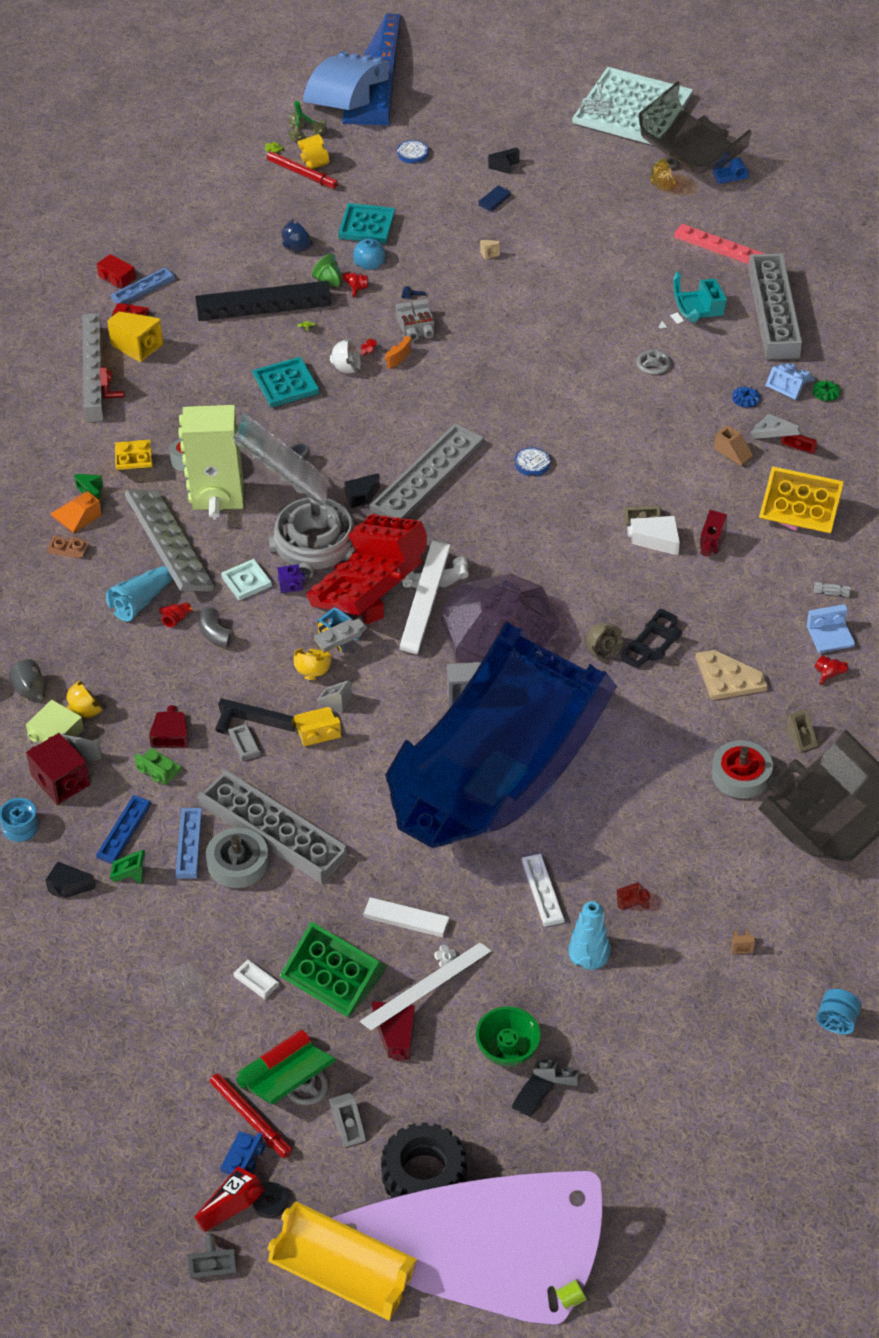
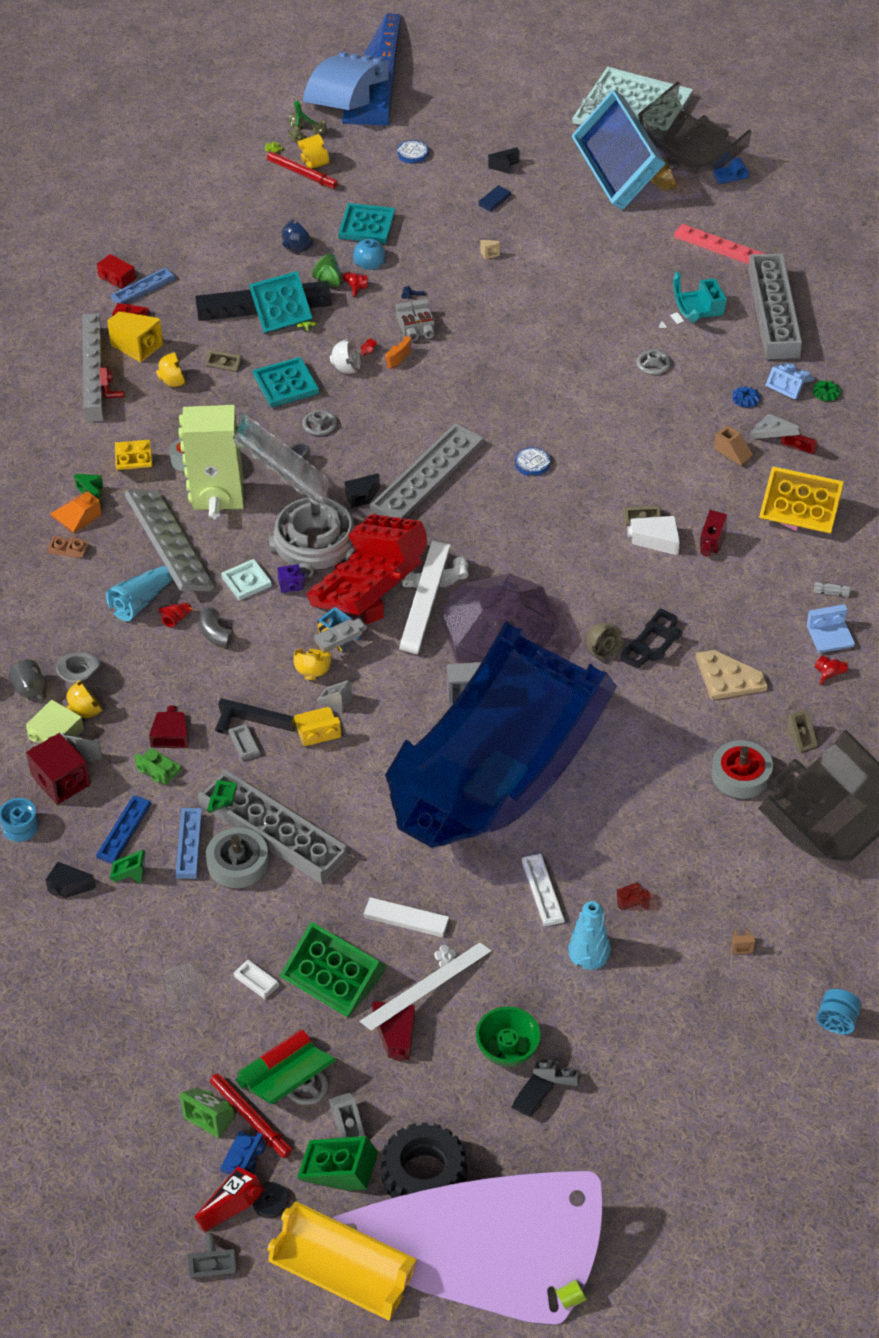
(77, 666): none -> light grey hat
(170, 371): none -> yellow cylinder
(206, 1111): none -> bright green slope
(222, 796): none -> green slope
(224, 360): none -> dark tan slope
(280, 302): none -> teal plate
(319, 419): none -> light grey piece
(339, 1162): none -> green slope
(618, 149): none -> window

